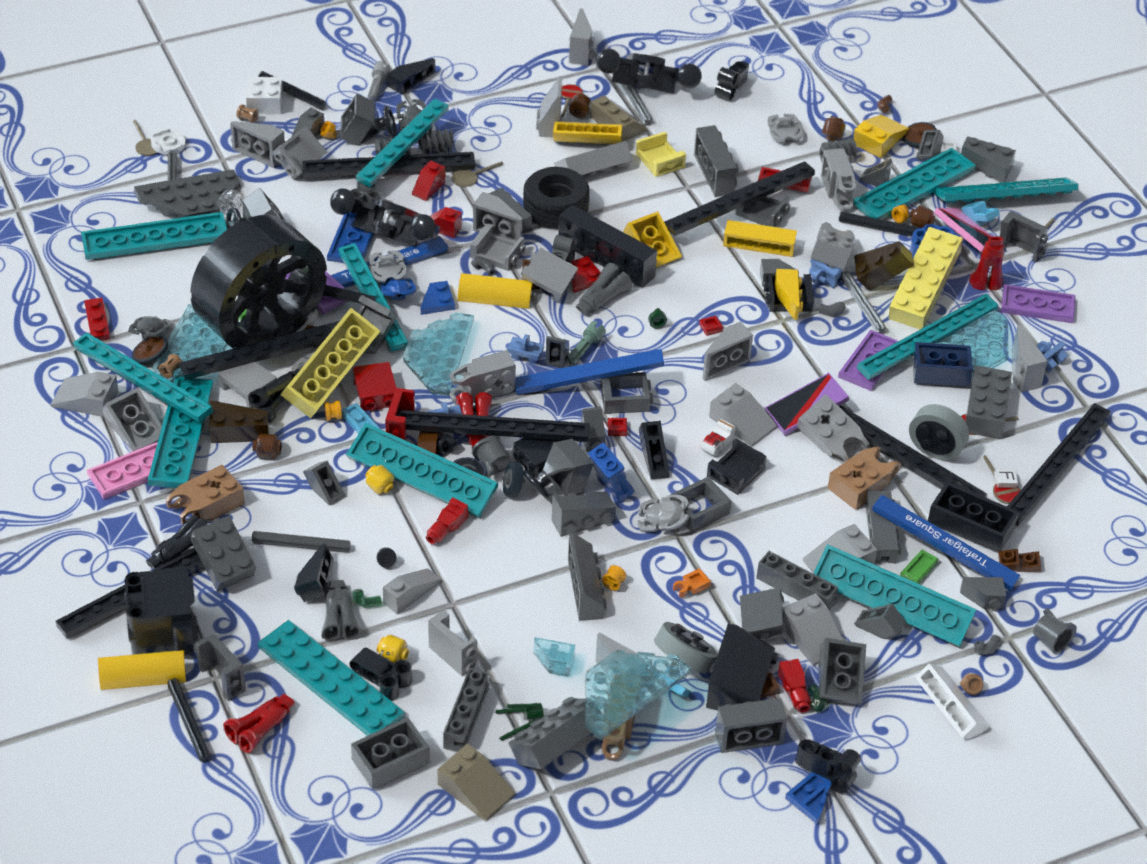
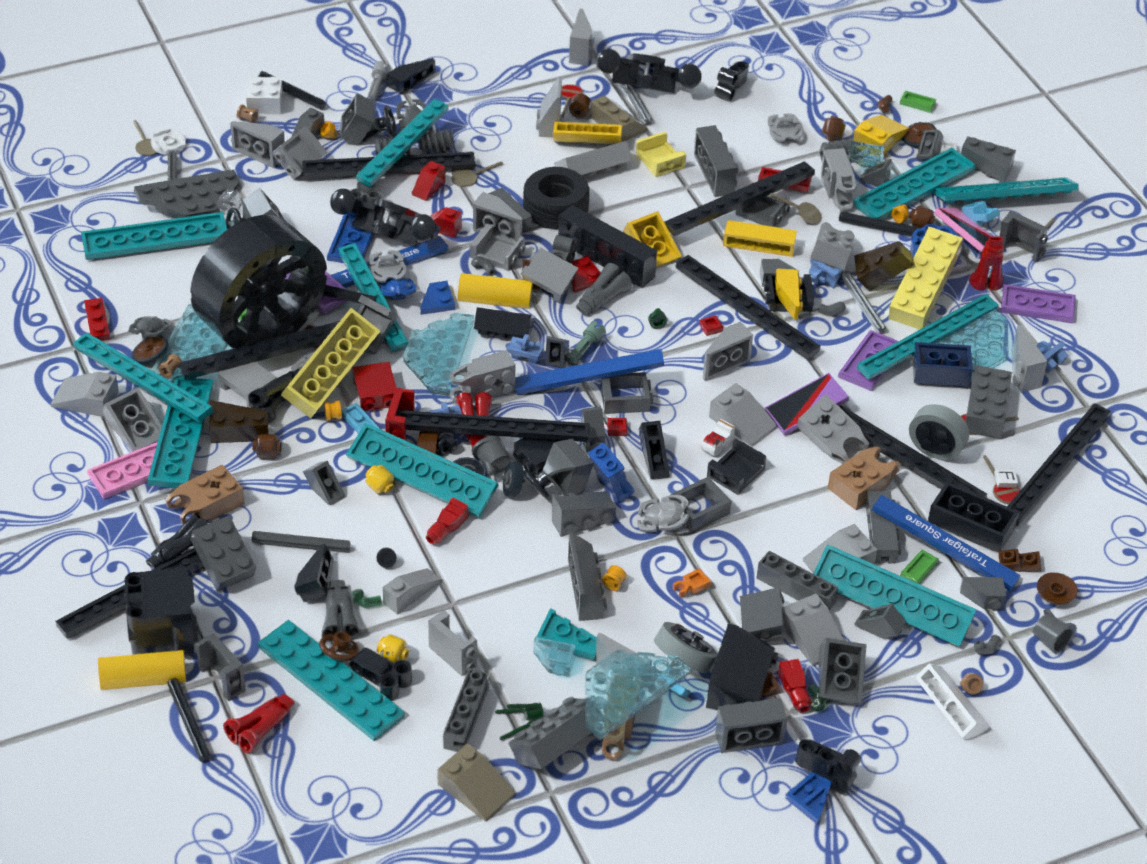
(341, 644): none -> reddish brown piece
(390, 753): dark grey brick -> none
(503, 322): none -> black slope
(562, 630): none -> teal wing
(748, 307): none -> black plate
(806, 210): none -> dark tan piece
(865, 154): none -> clear light blue slope
(917, 101): none -> bright green tile
(1056, 588): none -> reddish brown dish

